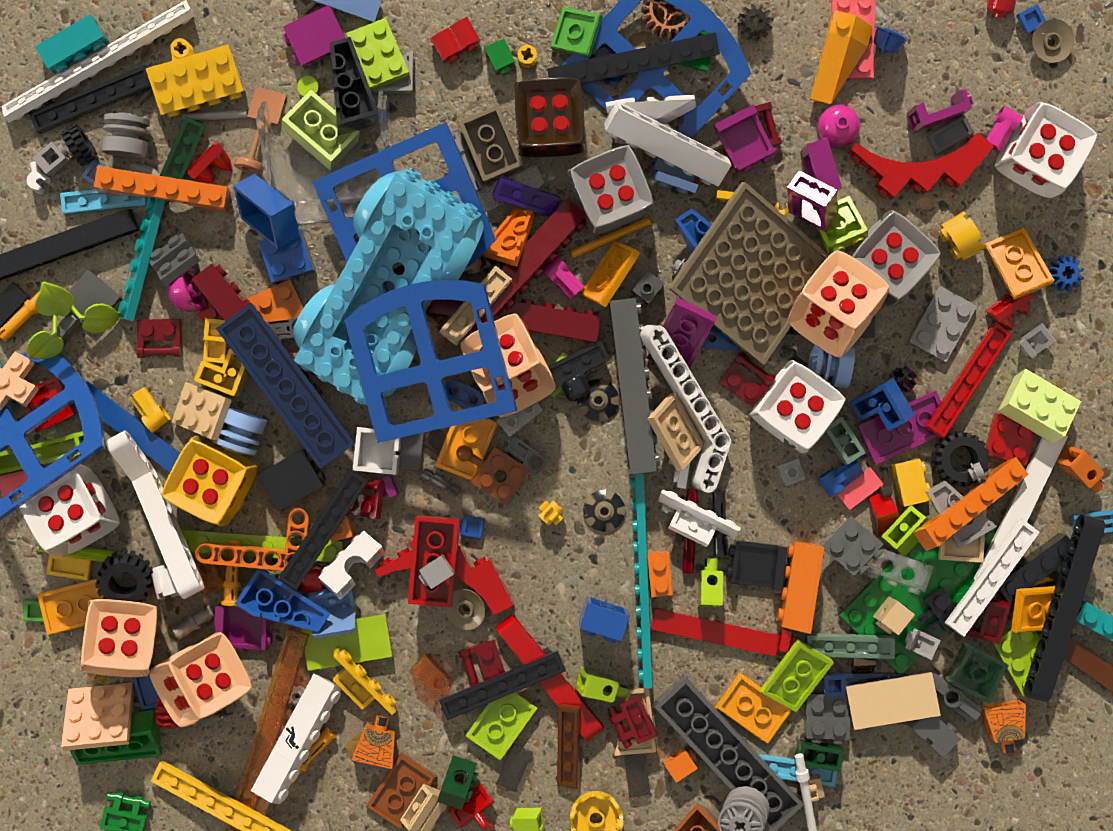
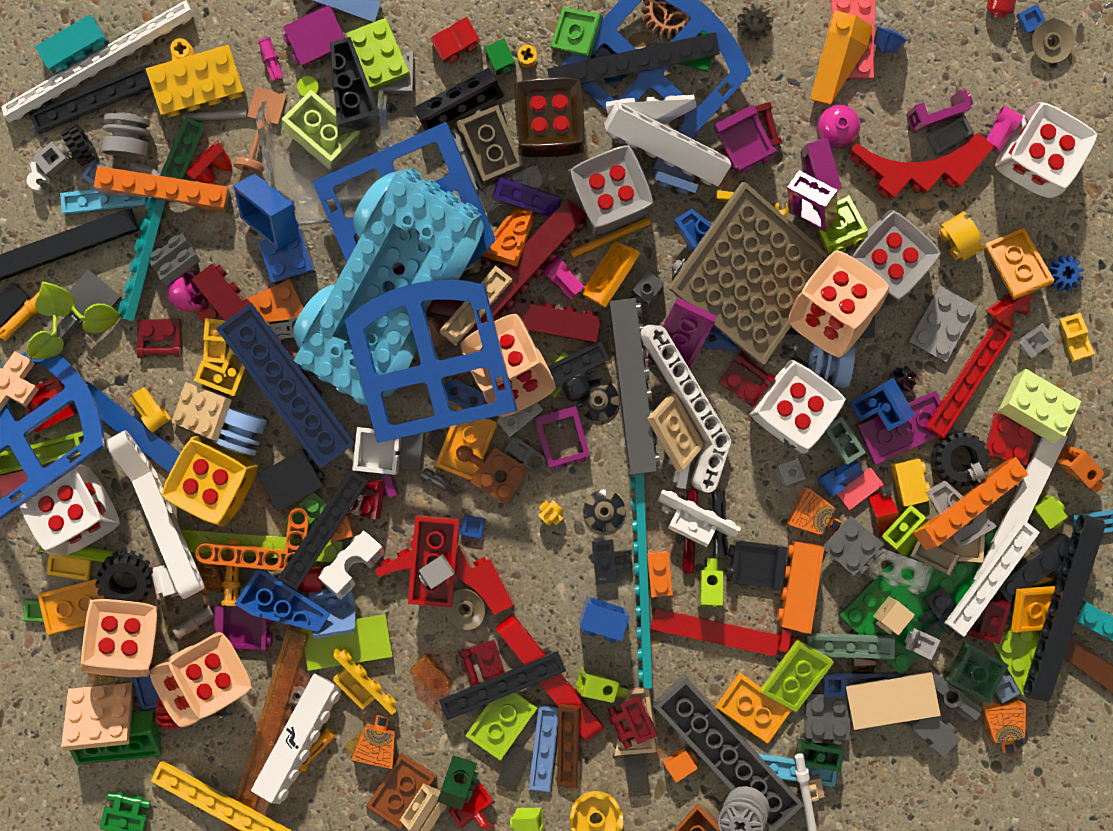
(270, 59): none -> dark pink axle
(313, 505): none -> bright green plate
(459, 100): none -> black brick
(544, 748): none -> medium blue tile
(577, 458): none -> magenta window
(604, 561): none -> black hinge
(813, 513): none -> orange torso
(938, 557): none -> dark tan tile
(1007, 689): none -> sand blue tile
(1050, 512): none -> lime brick
(1076, 337): none -> yellow slope

